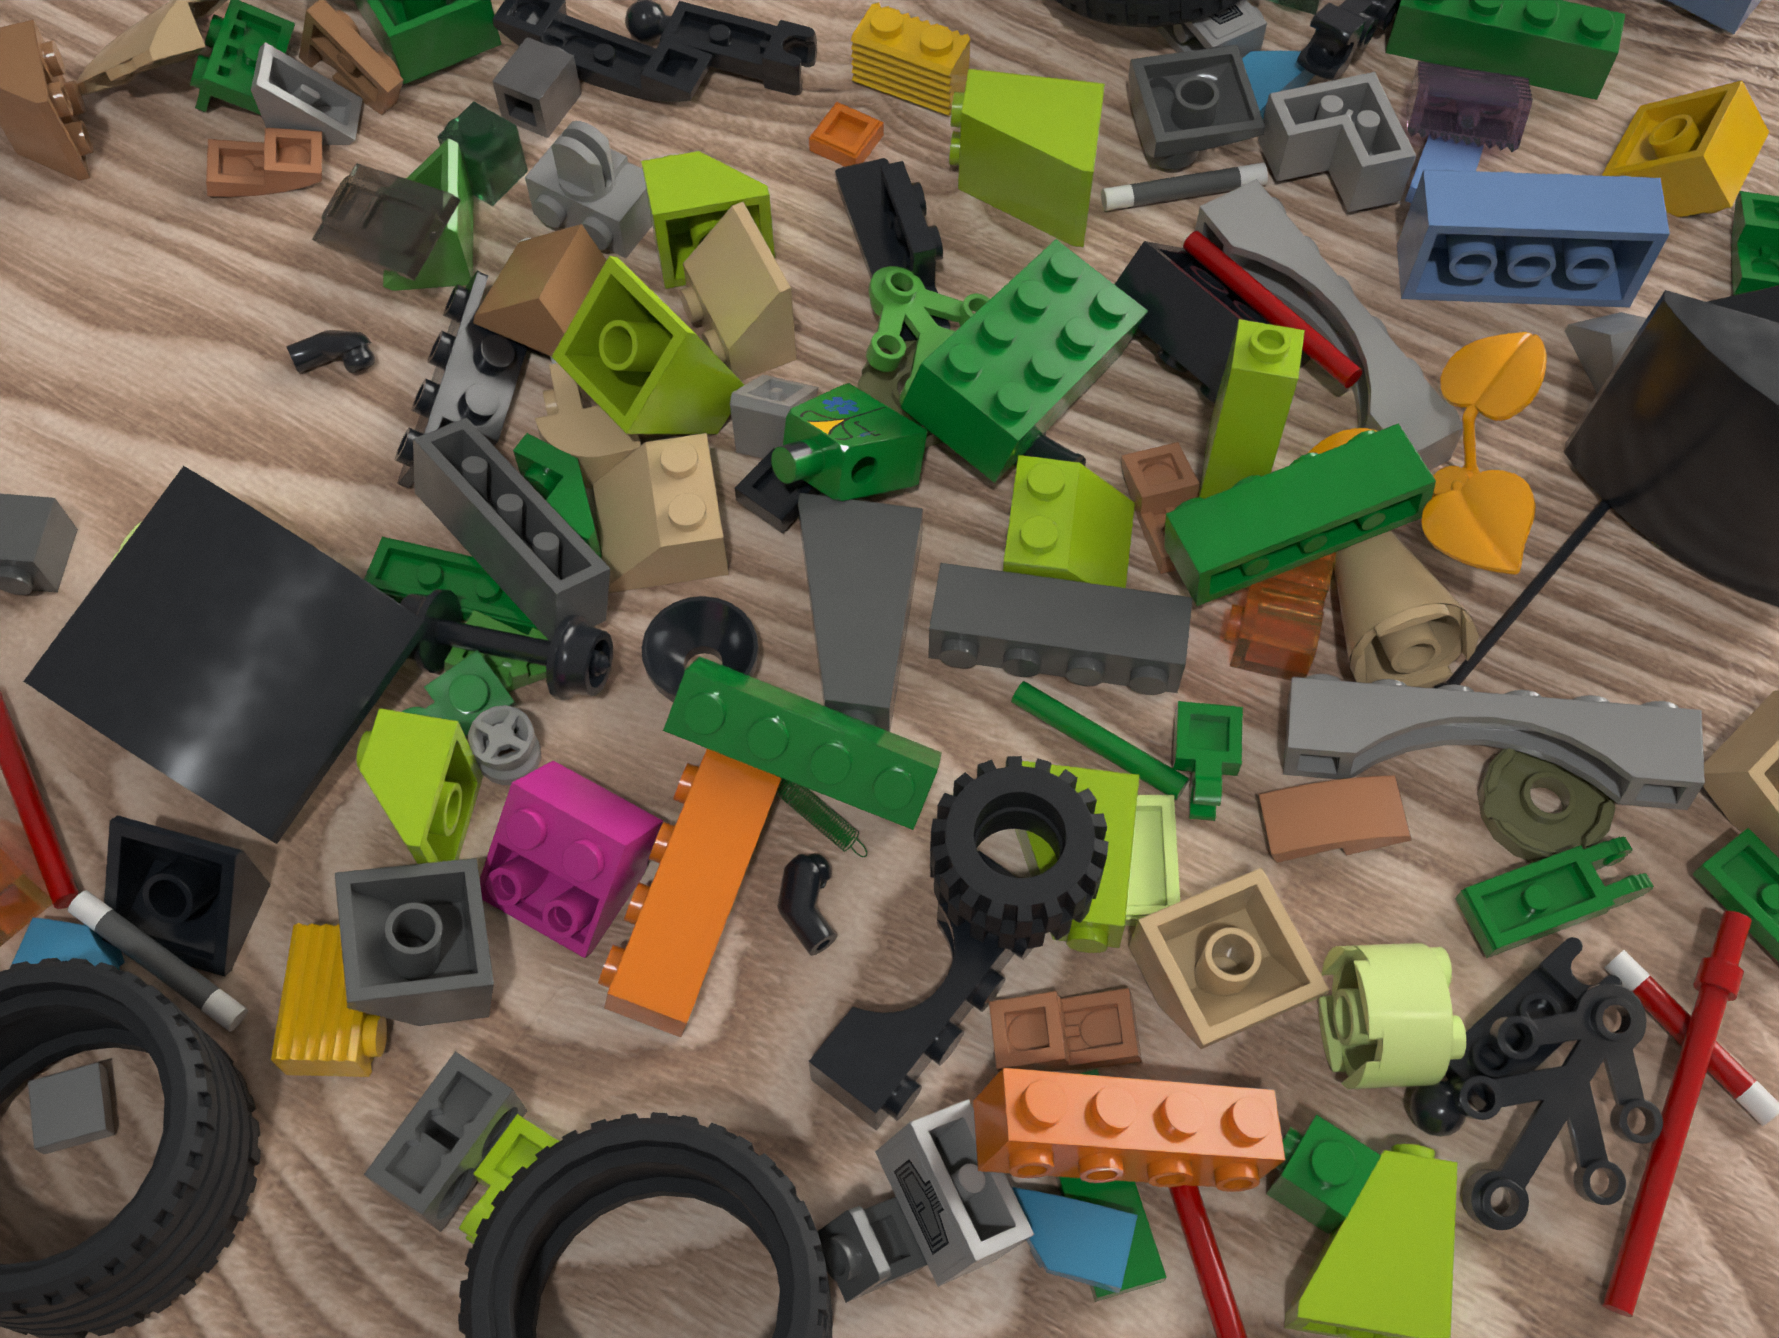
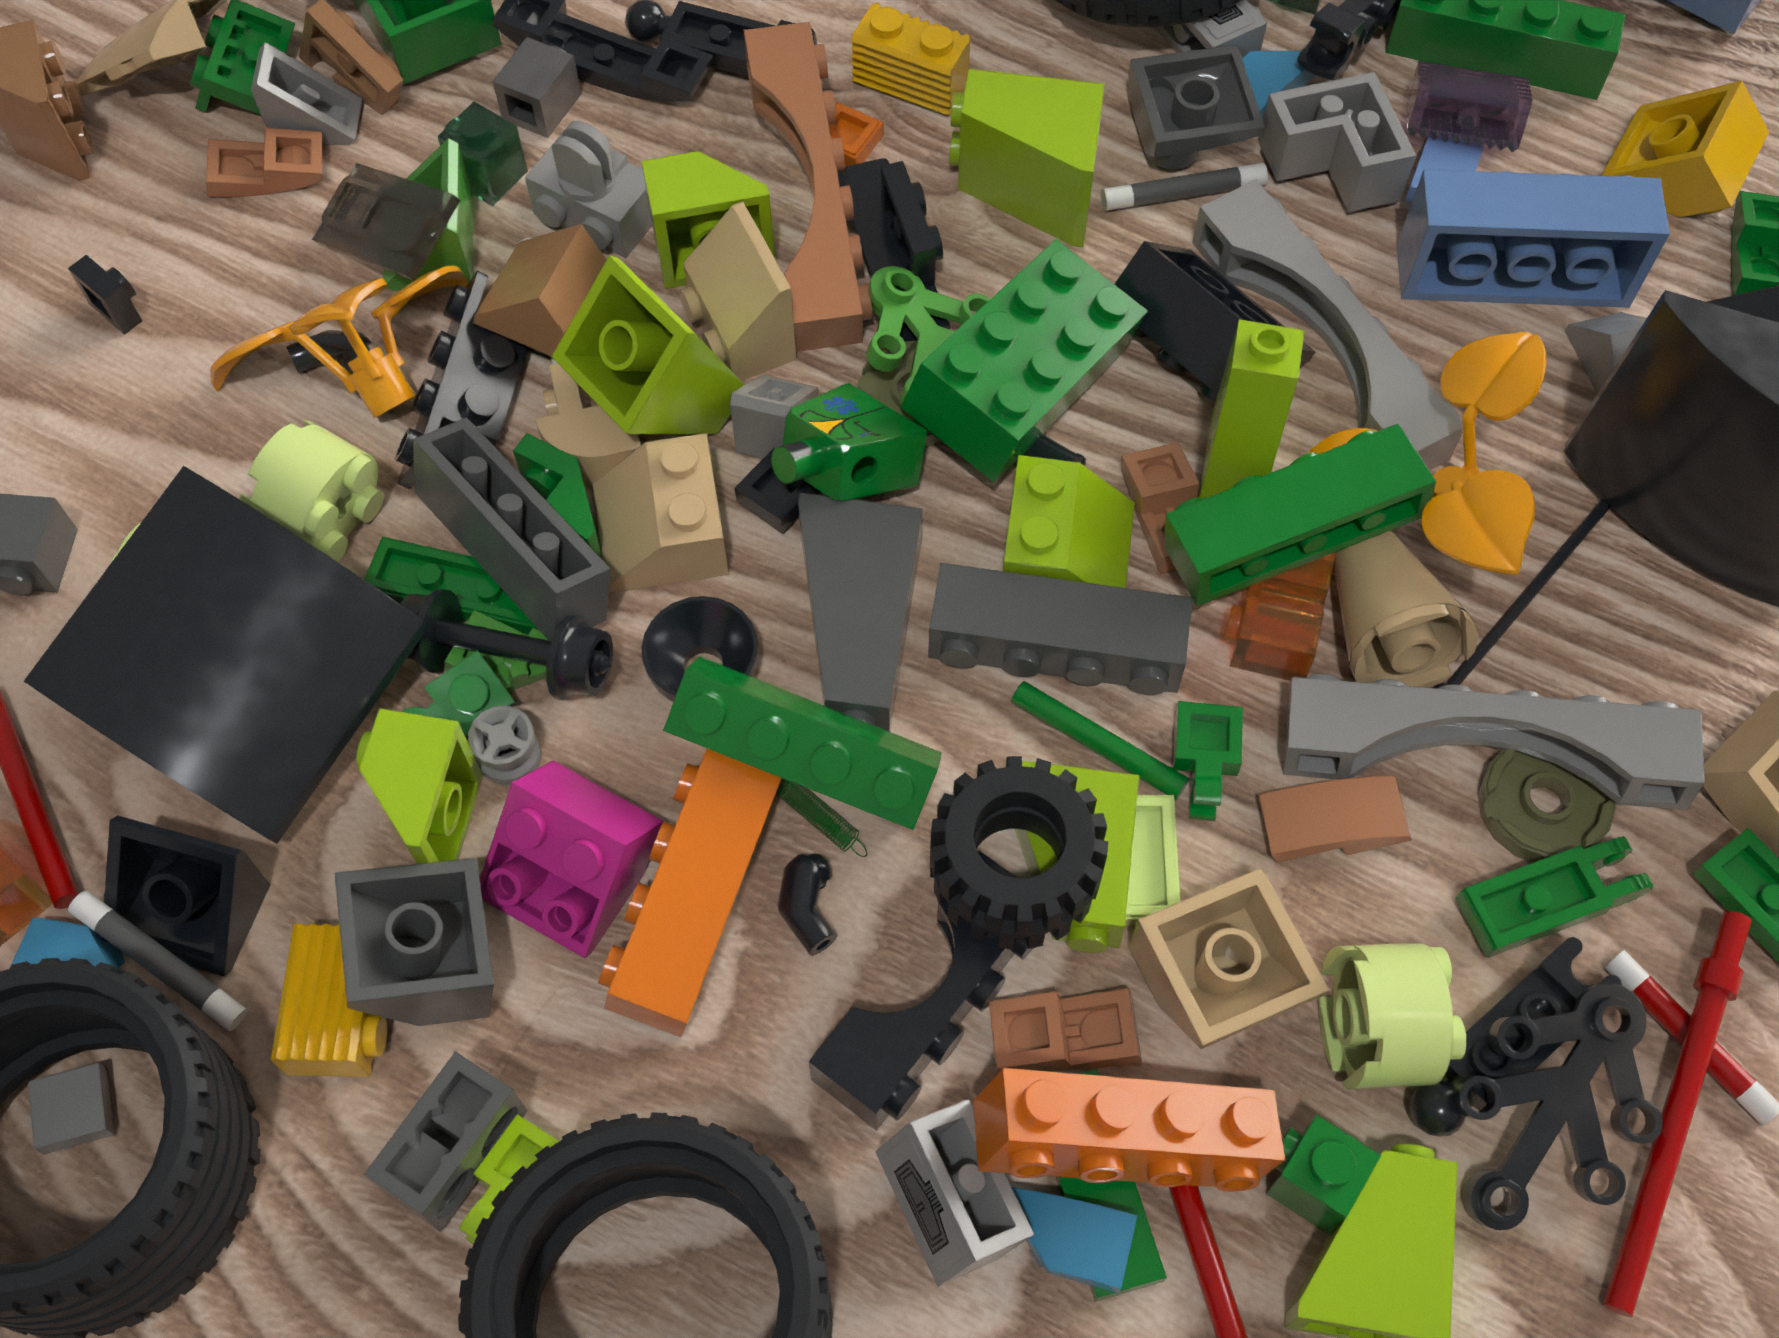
(107, 293): none -> black plate
(315, 486): none -> yellowish green brick
(375, 375): none -> light orange plant
(788, 93): none -> nougat arch
(870, 1248): dark grey bracket -> none
(1271, 308): red bar -> none

